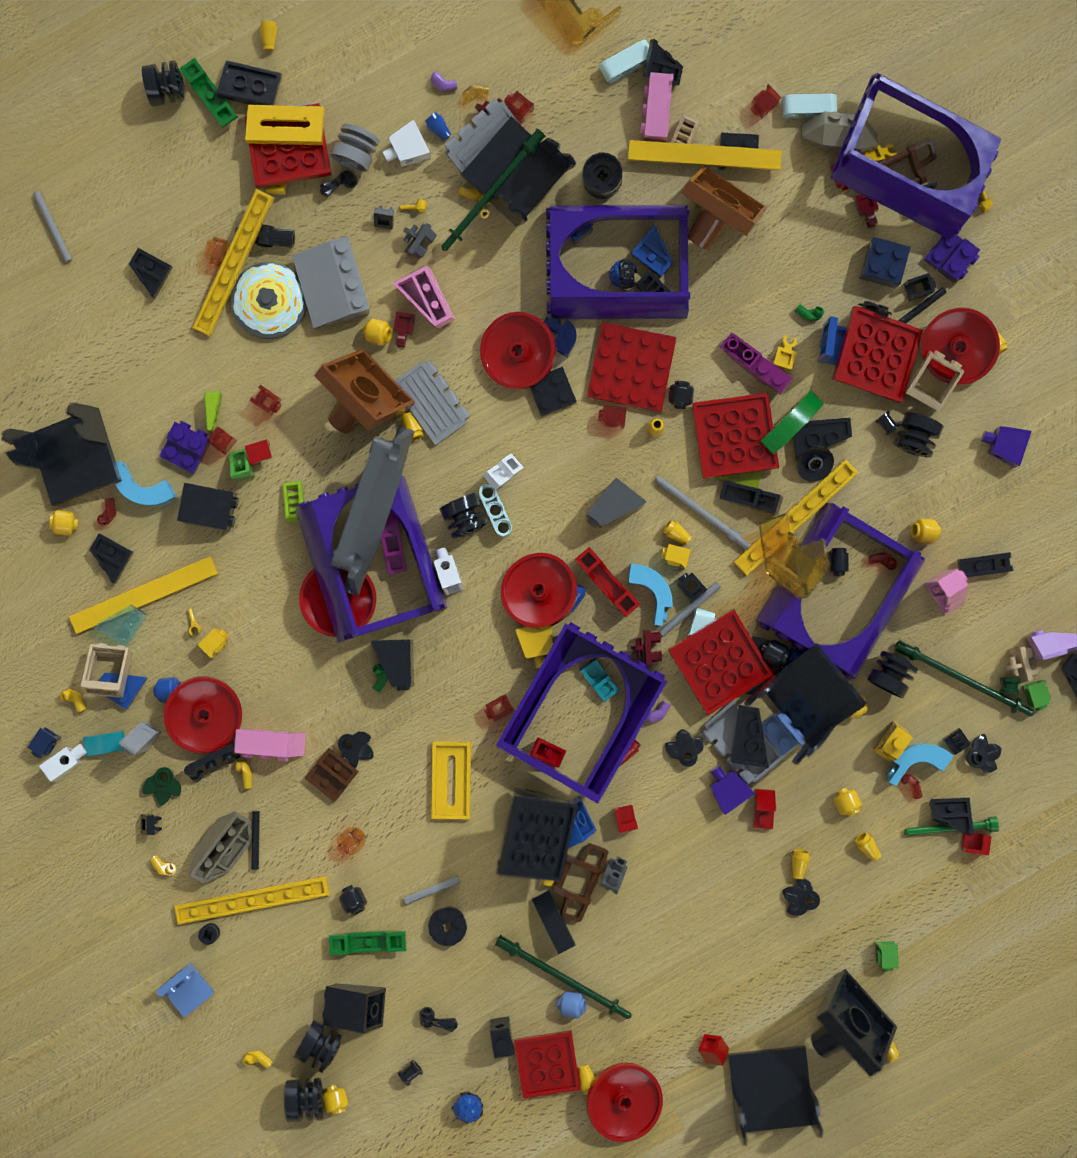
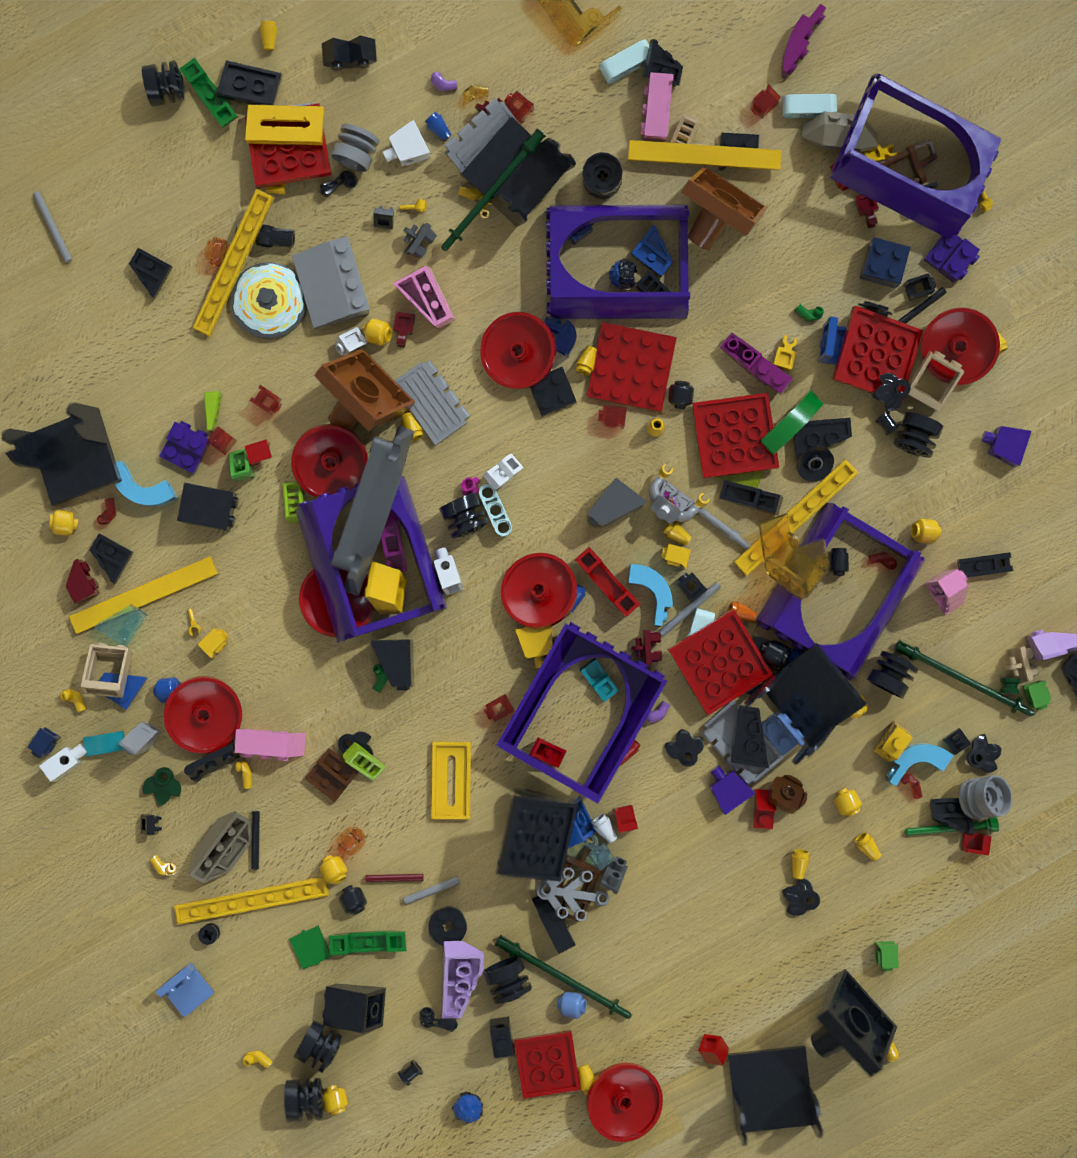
(80, 583): none -> dark red slope
(310, 947): none -> green piece
(328, 459): none -> red dish
(333, 869): none -> yellow head
(349, 54): none -> black brick
(350, 342): none -> white bracket
(355, 753): none -> lime slope
(385, 589): none -> yellow slope
(394, 878): none -> dark red bar
(460, 974): none -> lavender wedge
(467, 483): none -> dark pink plate
(509, 984): none -> black wheel
(569, 893): none -> light grey plant
(586, 362): none -> yellow cone
(599, 854): none -> clear light blue plate
(604, 828): none -> white cone
(670, 502): none -> light grey torso
(743, 612): none -> orange cone
(781, 800): none -> reddish brown plate
(798, 41): none -> magenta slope
(889, 392): none -> black plate
(985, 797): none -> light grey wheel

